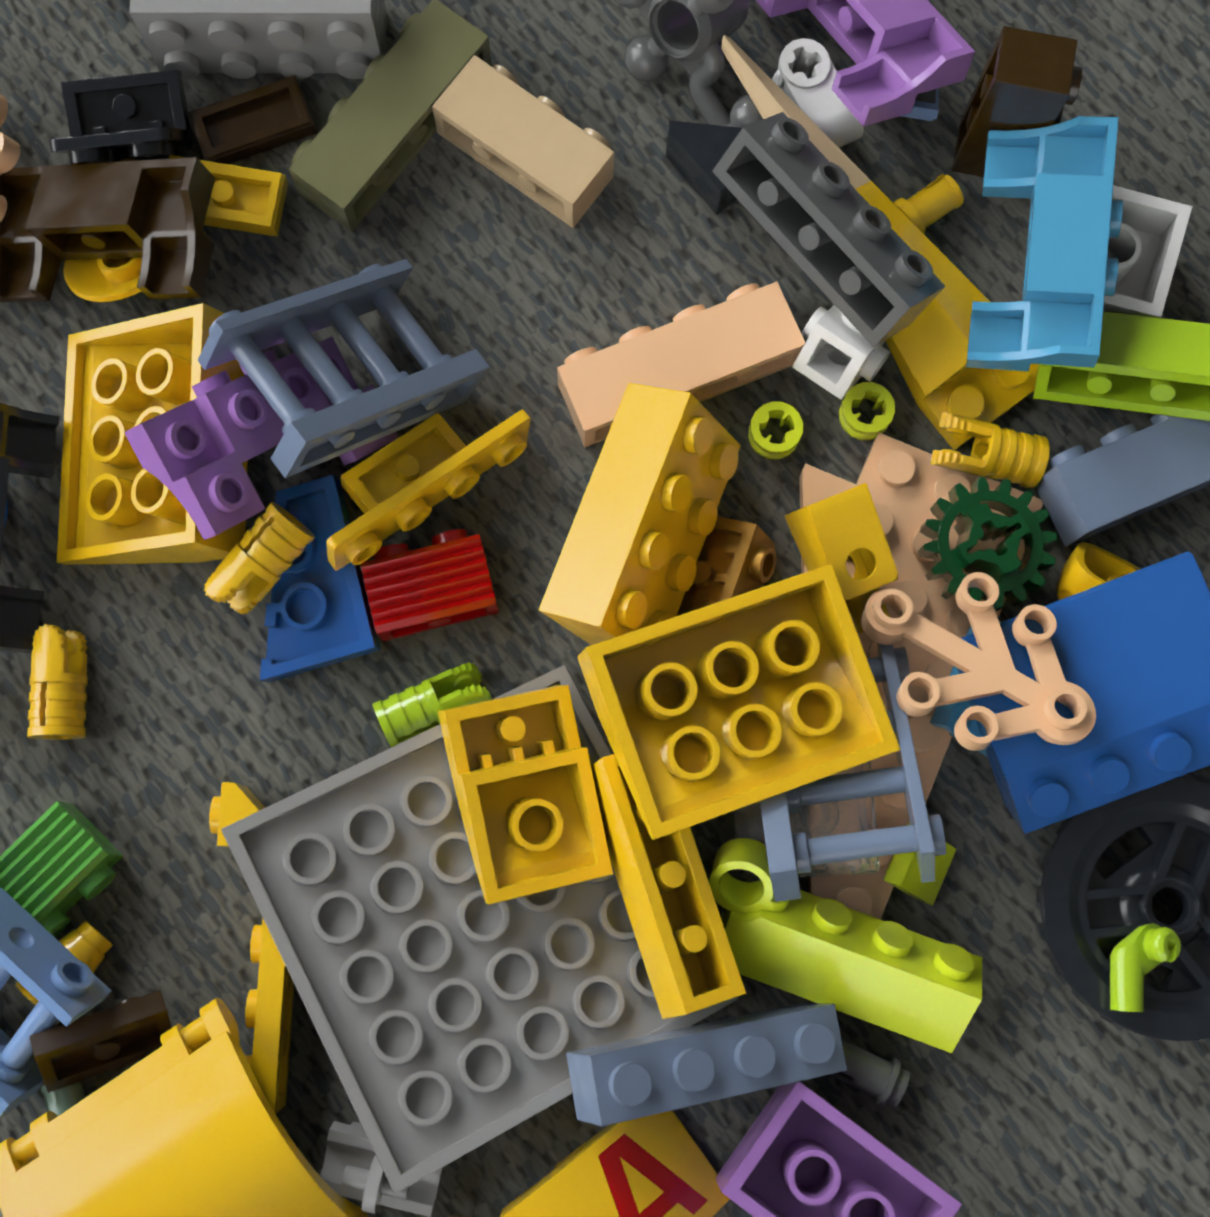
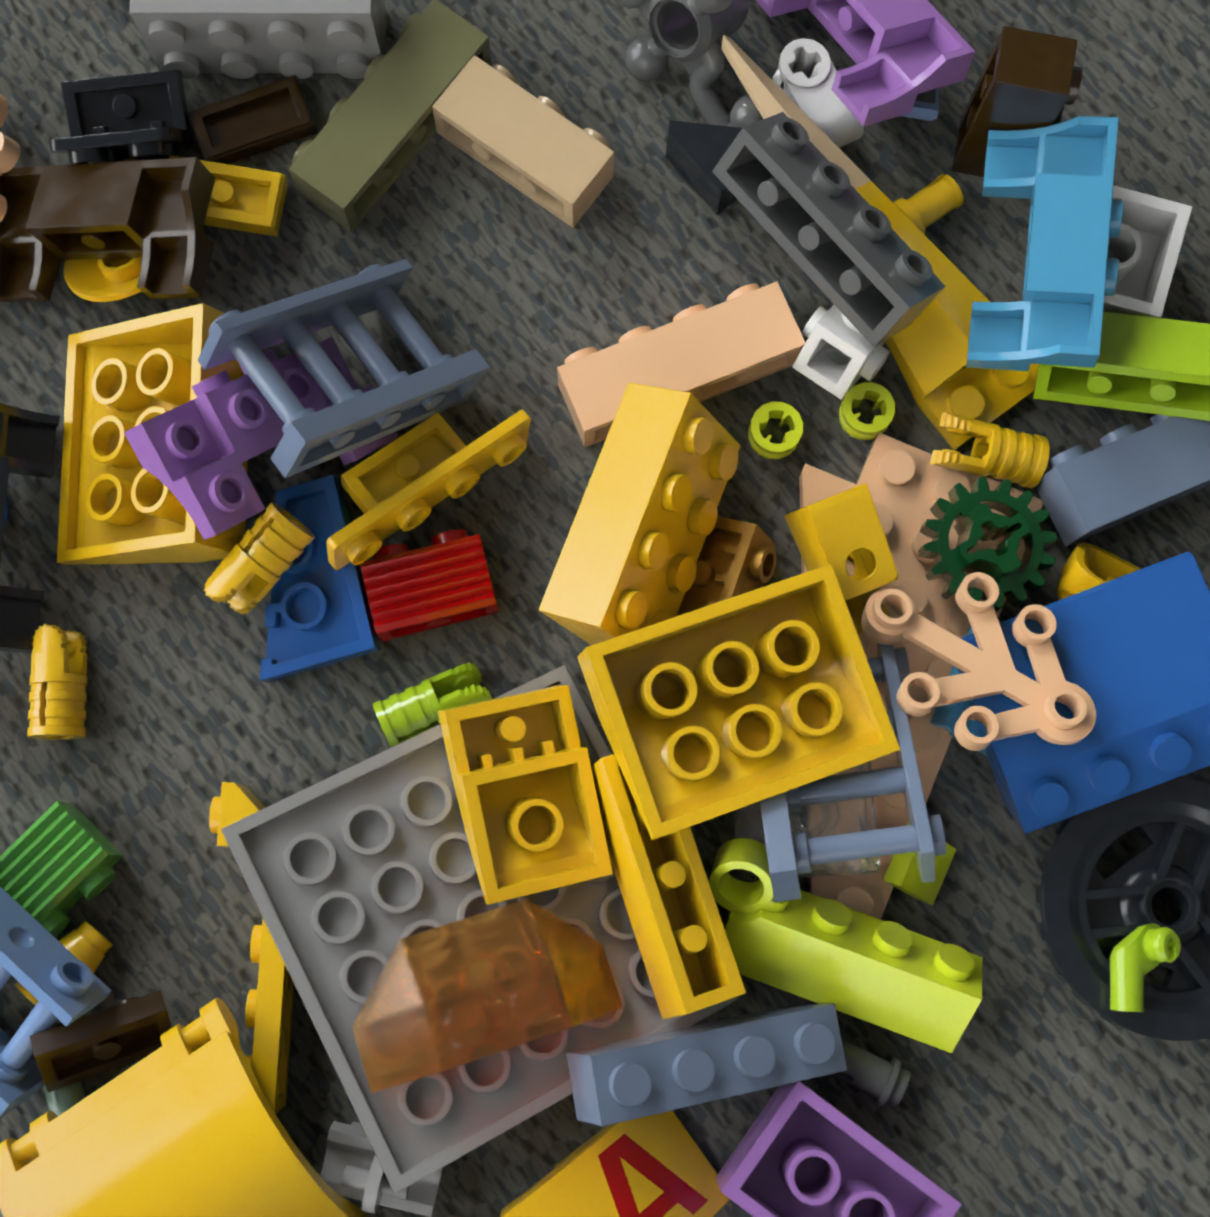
(479, 992): none -> clear orange wedge

